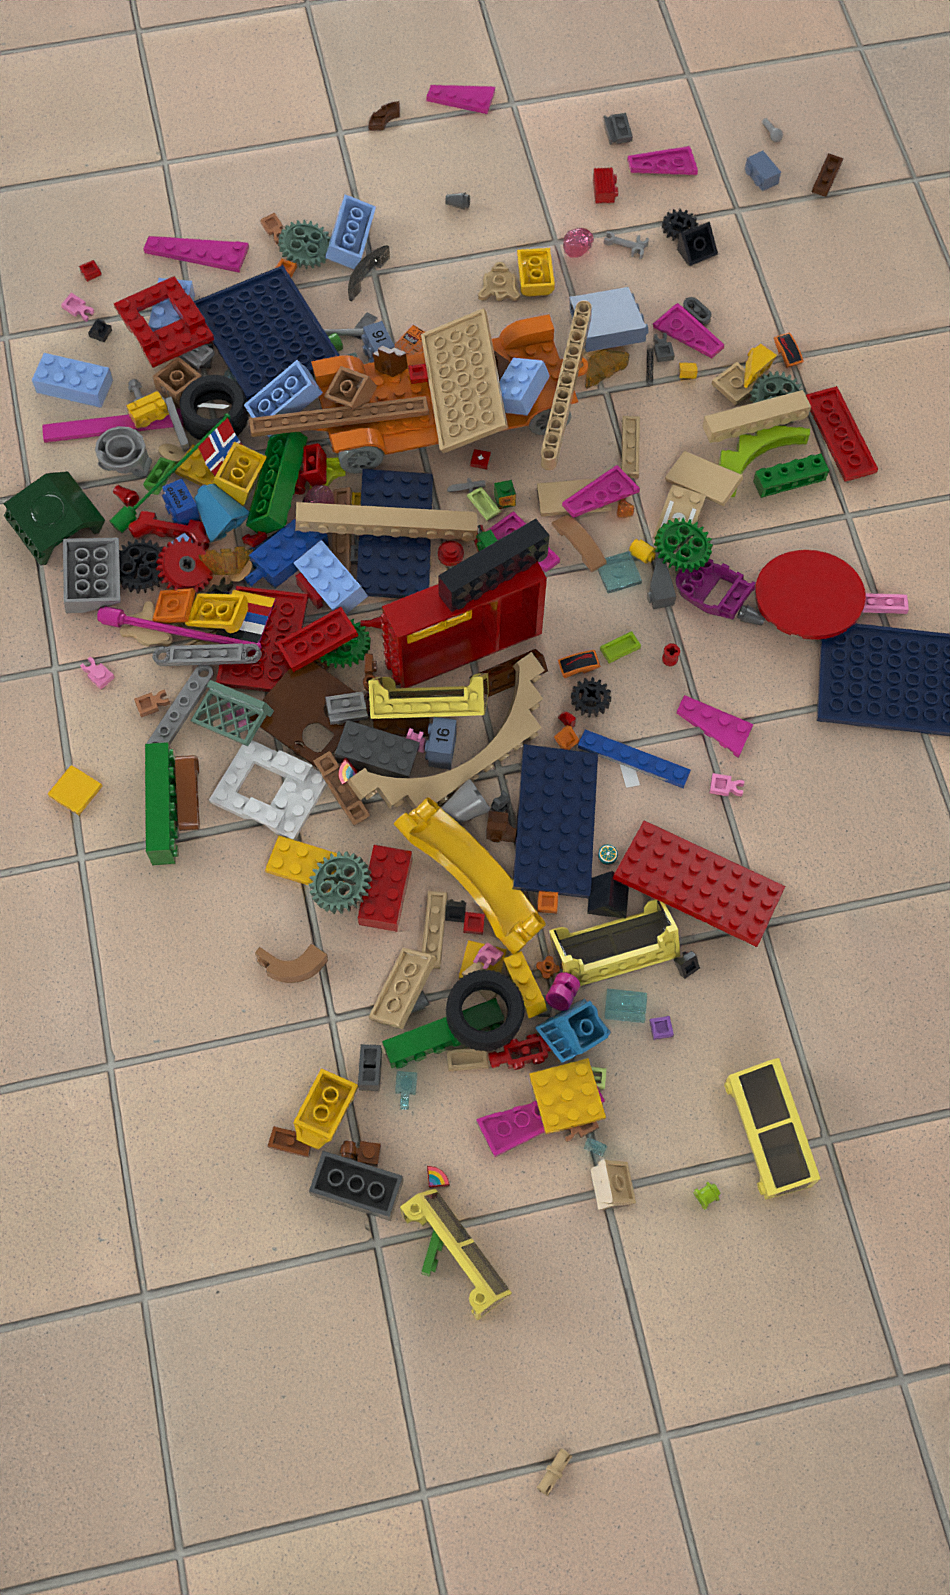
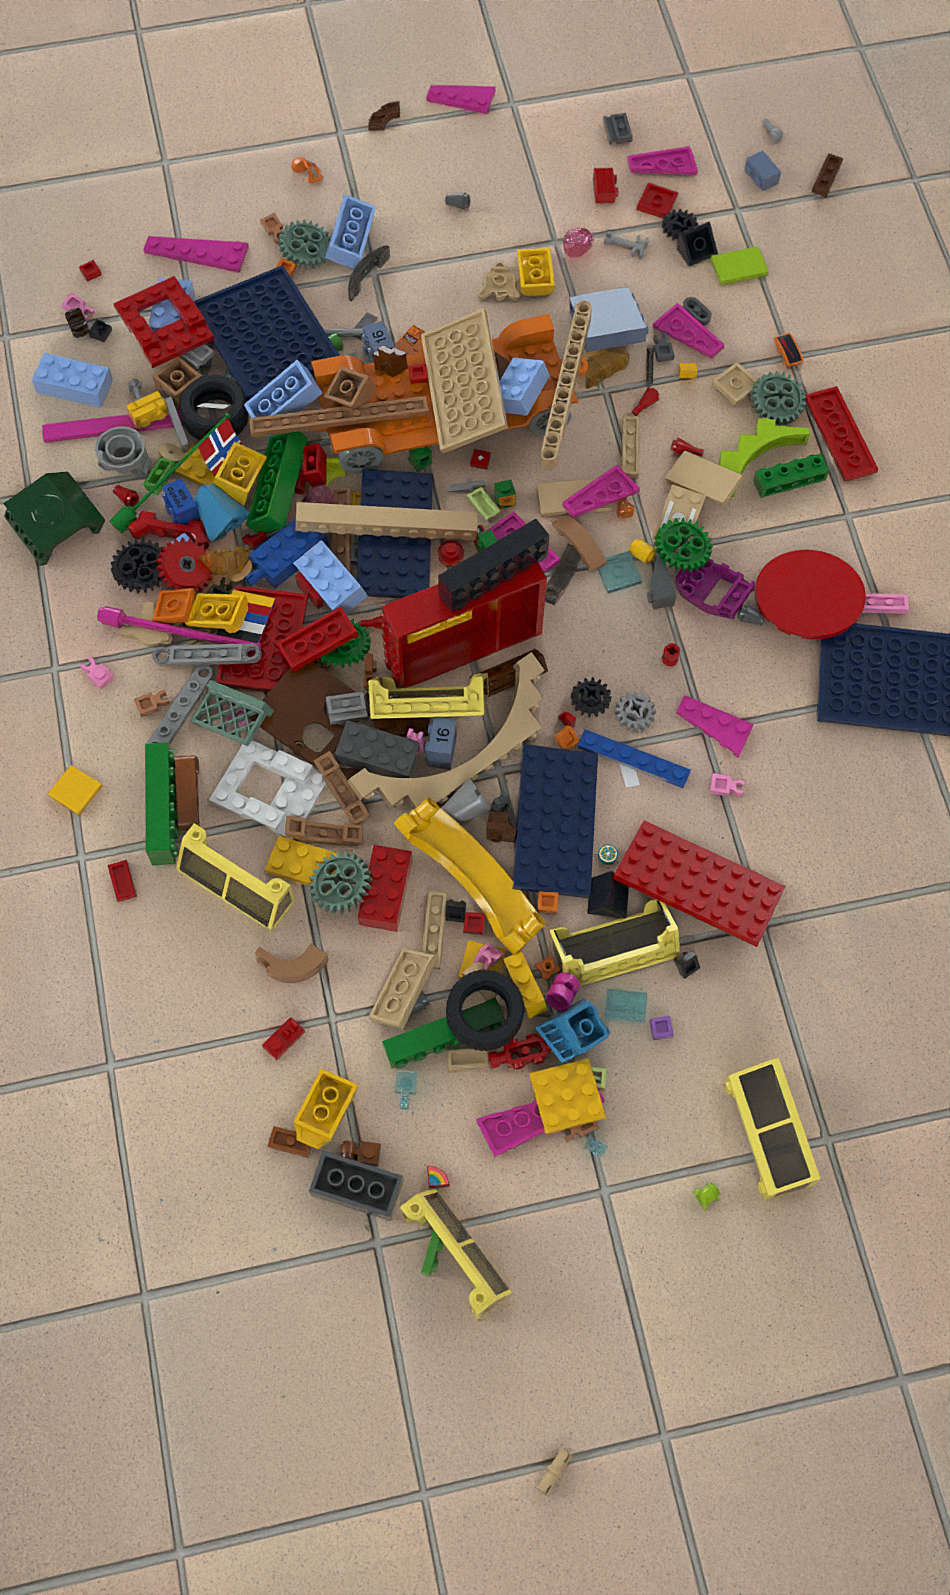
(77, 322): none -> dark brown gear
(90, 573): light grey slope -> none
(122, 881): none -> red tile
(231, 883): none -> windscreen
(283, 1038): none -> red plate
(301, 164): none -> orange piece
(323, 833): none -> medium nougat slope
(346, 771): tile -> none
(370, 1067): dark grey brick -> none
(418, 454): none -> green brick
(562, 575): none -> clear smoke slope
(579, 662): slope -> none
(612, 1184): tan bracket -> none
(620, 647): lime tile -> none
(640, 708): none -> light grey gear
(649, 397): none -> red cone
(657, 200): none -> red tile
(679, 446): none -> red cone
(739, 265): none -> lime tile
(756, 416): tan brick -> none
(758, 363): yellow slope -> none

